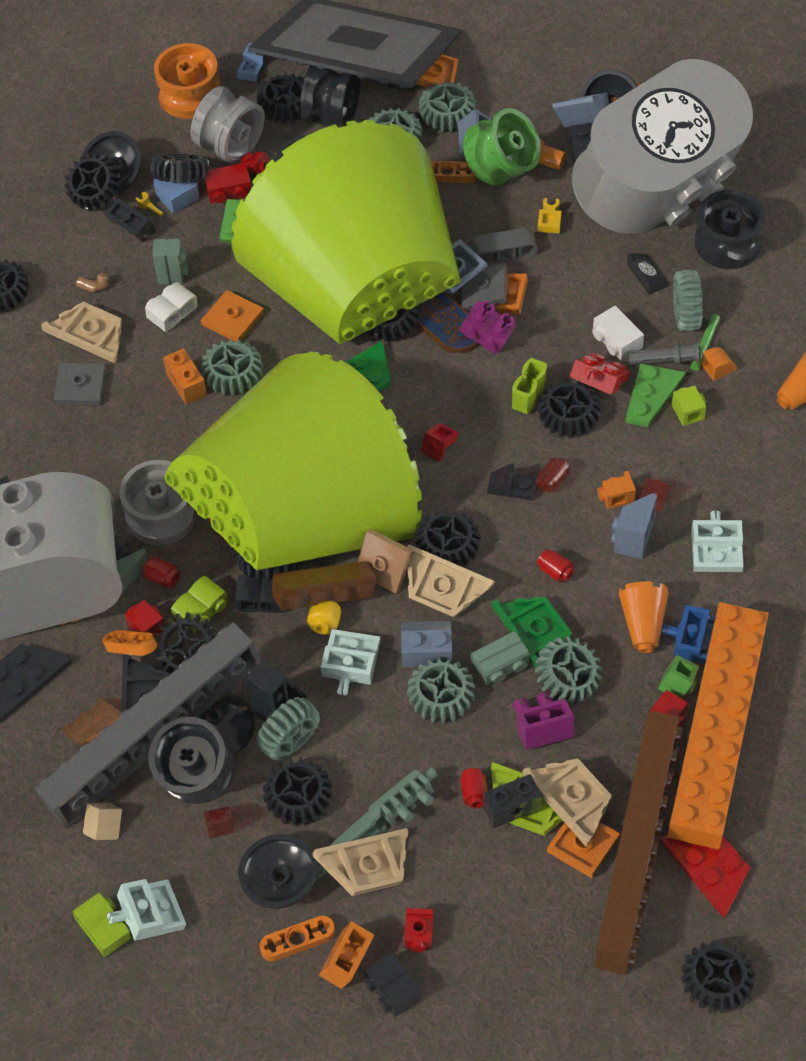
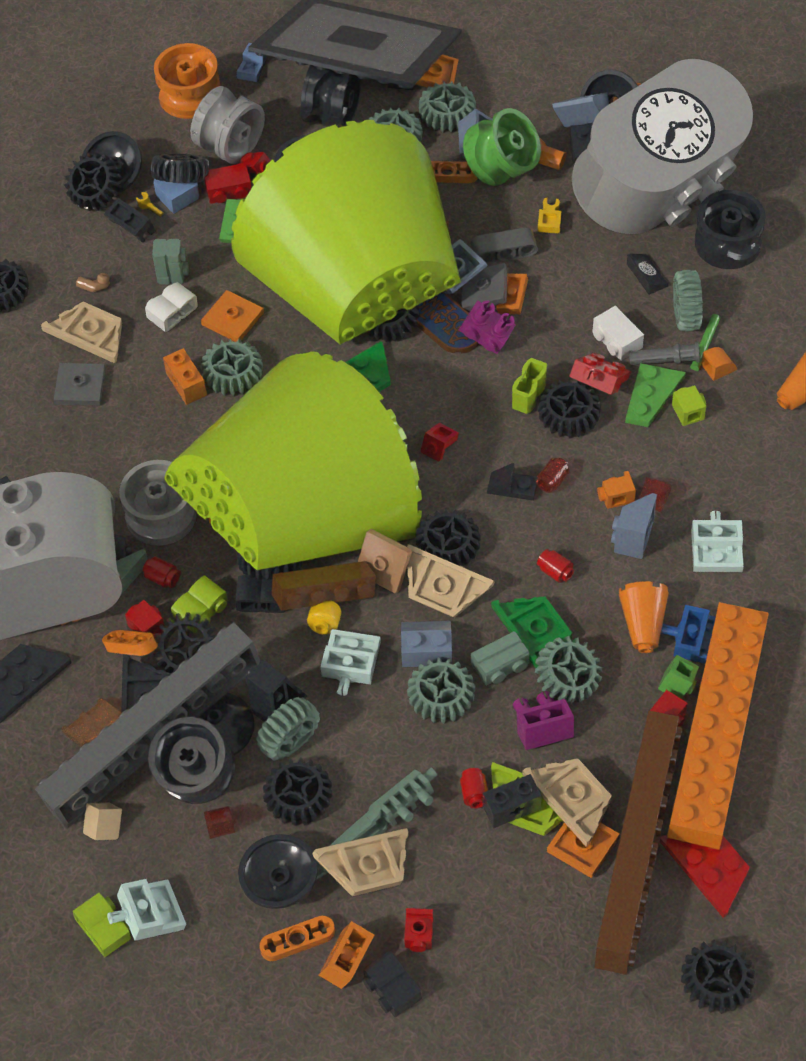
(283, 91): black gear -> none

